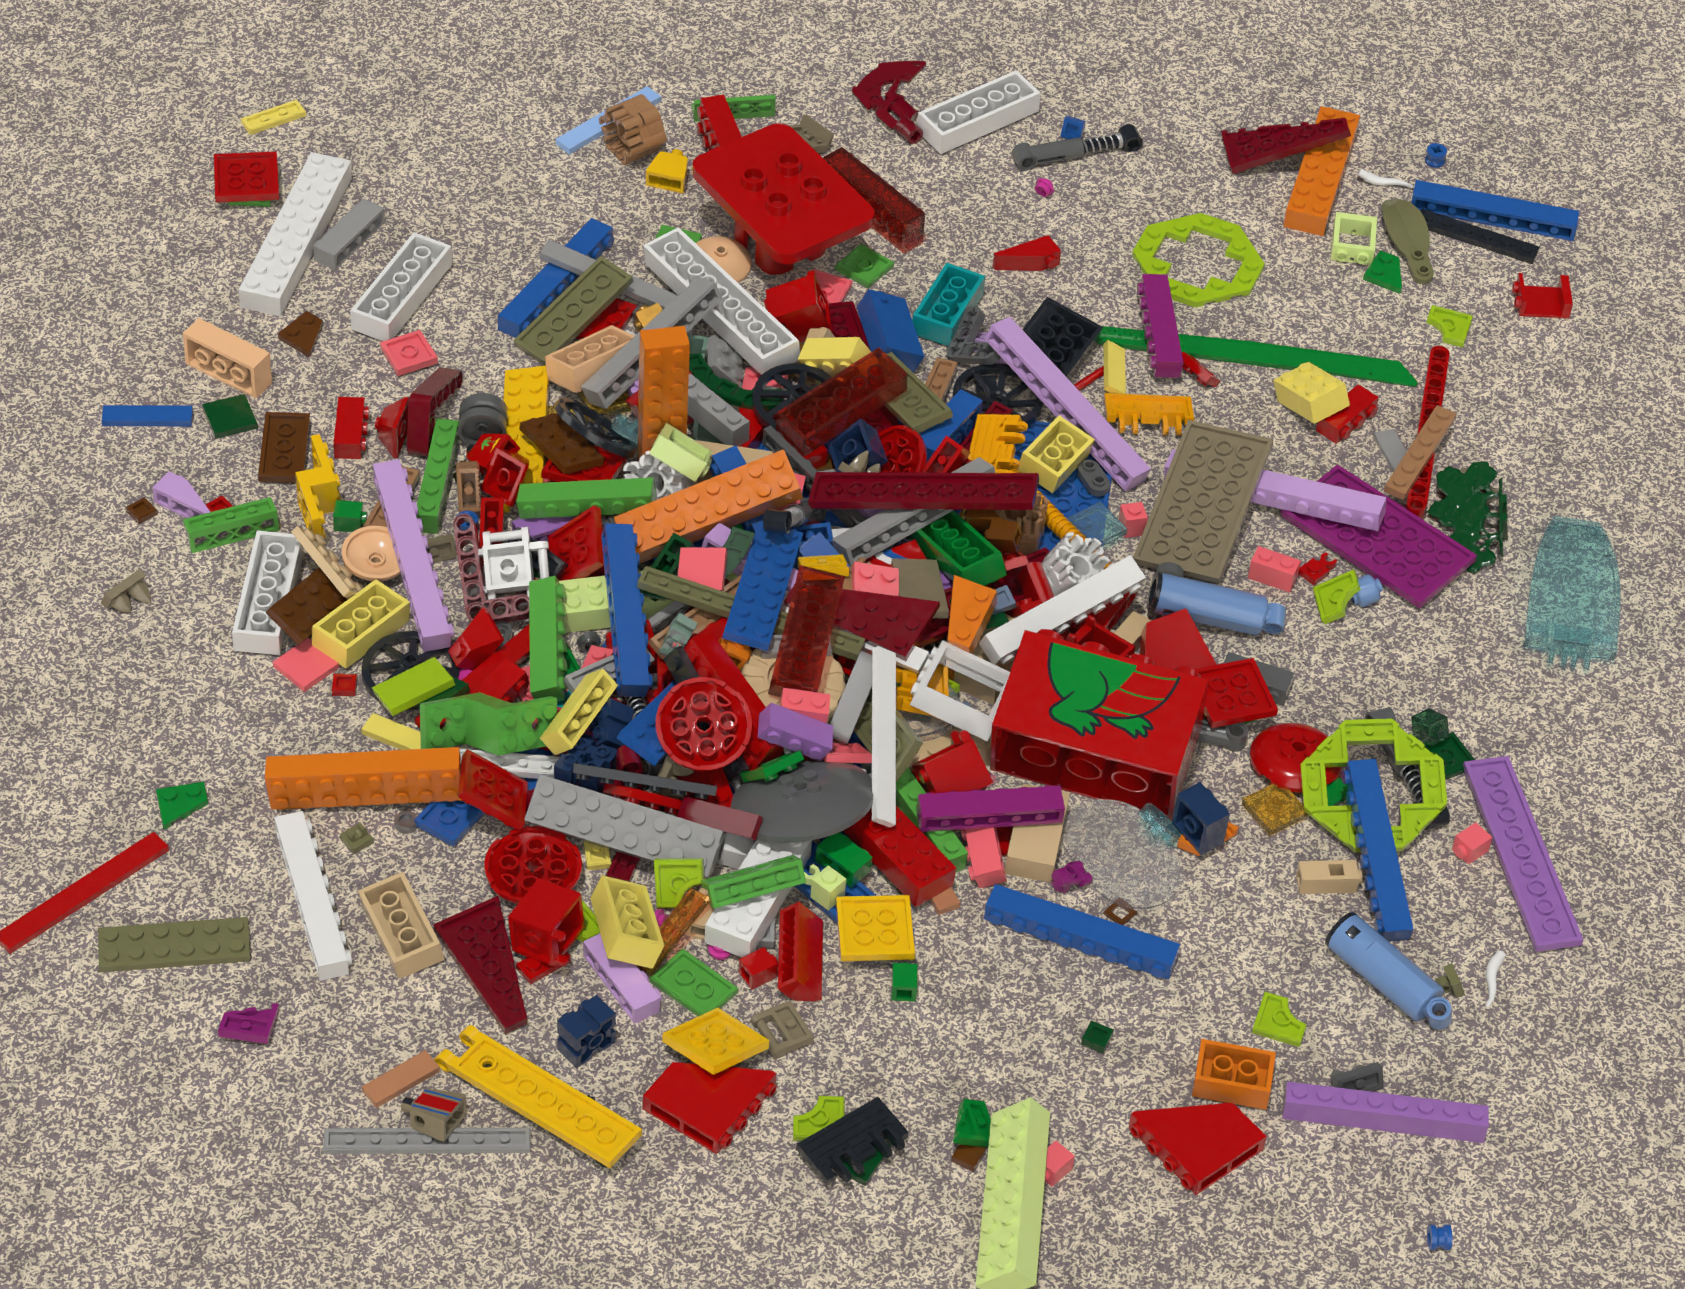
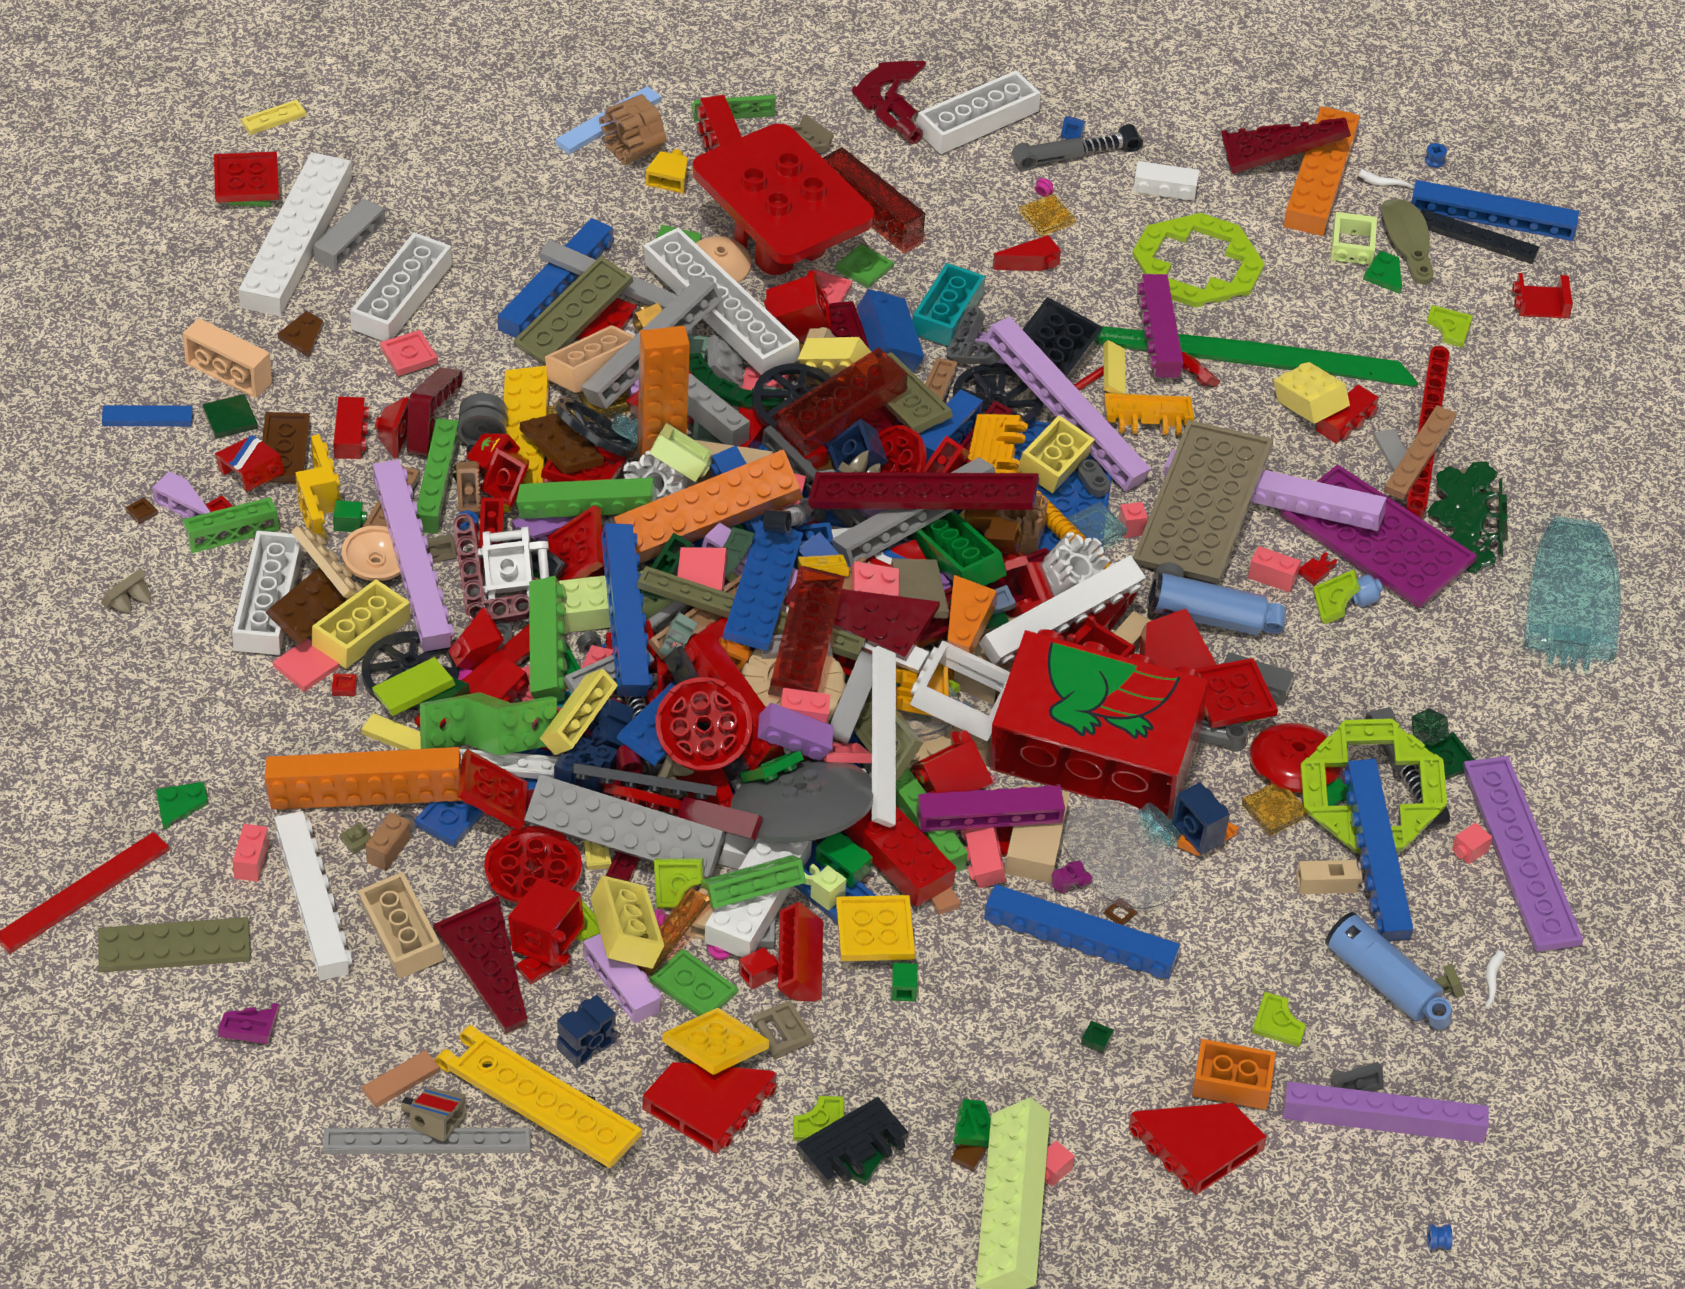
(250, 852): none -> coral brick
(252, 460): none -> red panel
(387, 841): none -> medium nougat brick
(1047, 215): none -> clear yellow plate
(1166, 180): none -> white brick

